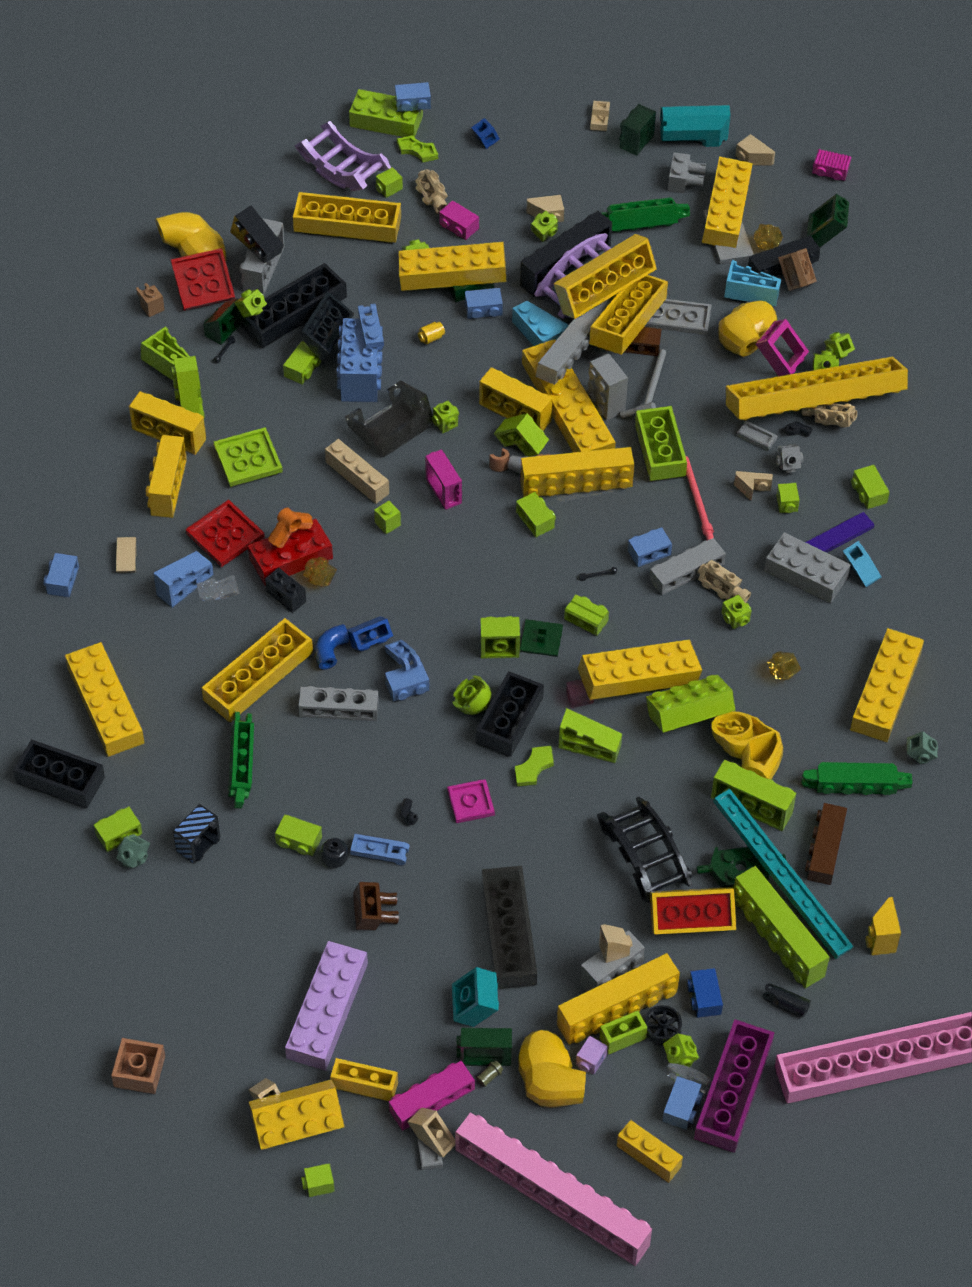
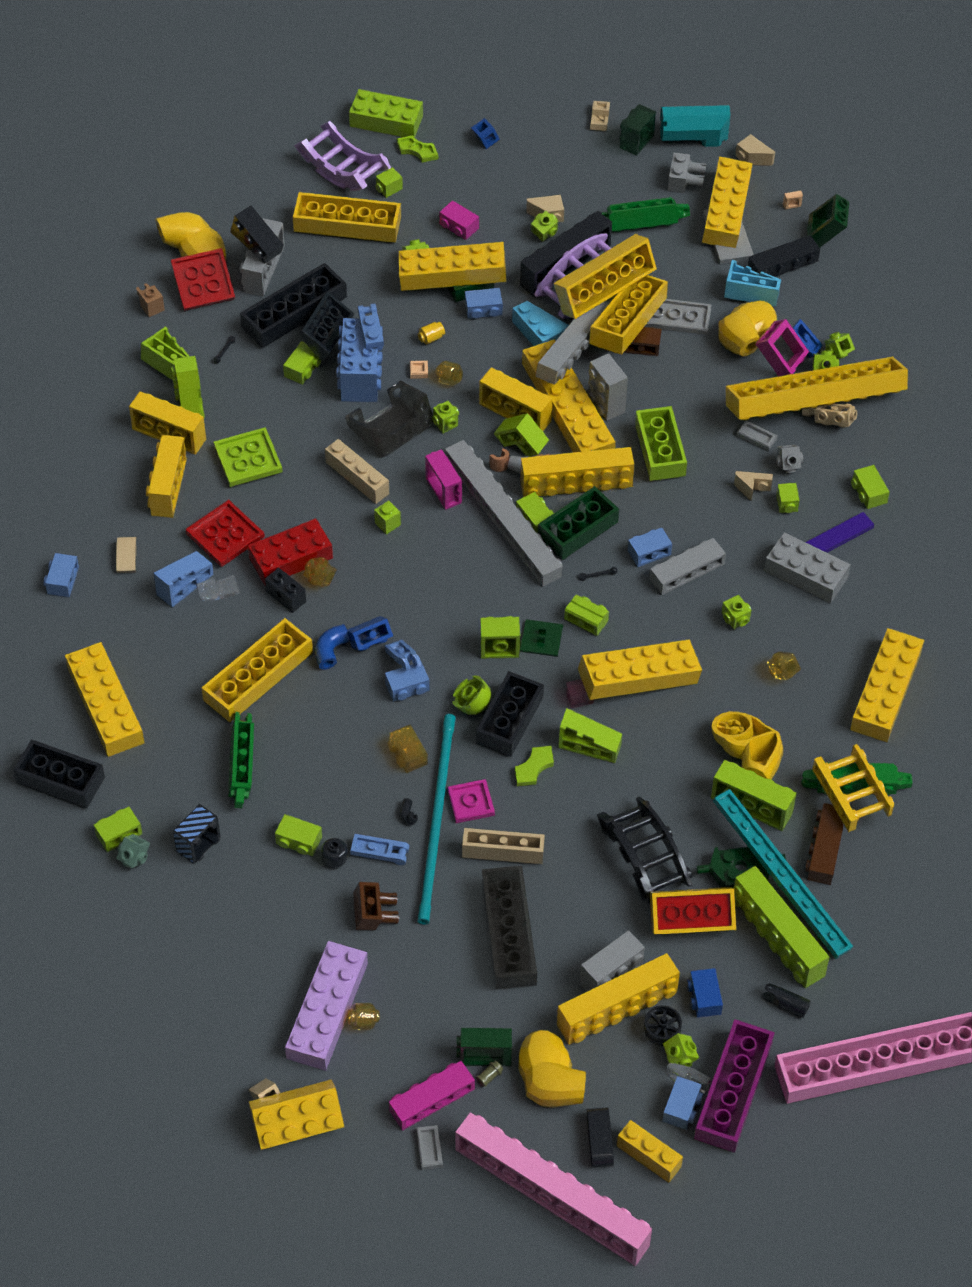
(138, 1065): nougat brick -> none
(223, 322): dark green slope -> none
(251, 303): lime brick -> none
(287, 523): orange piece -> none
(318, 1180): lime brick -> none
(331, 709): light grey brick -> none
(363, 1016): none -> clear yellow head
(364, 1079): yellow brick -> none
(407, 748): none -> clear yellow brick
(412, 97): medium blue brick -> none
(418, 369): none -> light nougat tile
(425, 905): none -> teal piece
(432, 189): tan brick -> none
(432, 1131): tan slope -> none
(449, 373): none -> clear yellow head
(475, 997): teal brick -> none
(503, 846): none -> tan brick
(504, 513): none -> light grey brick
(578, 523): none -> dark green brick
(591, 1055): lavender brick -> none
(600, 1137): none -> black beam
(614, 943): tan slope -> none
(623, 1032): lime brick -> none
(648, 404): light grey bar -> none
(690, 703): lime brick -> none
(706, 527): coral bar -> none
(722, 581): tan brick -> none
(768, 236): clear yellow brick -> none
(792, 200): none -> light nougat tile
(797, 269): medium nougat bracket -> none
(797, 427): black arm -> none
(807, 337): none -> blue slope
(831, 164): dark pink brick -> none
(841, 801): none -> yellow fence
(862, 564): medium azure slope -> none
(884, 930): yellow slope -> none
(922, 747): sand green brick -> none

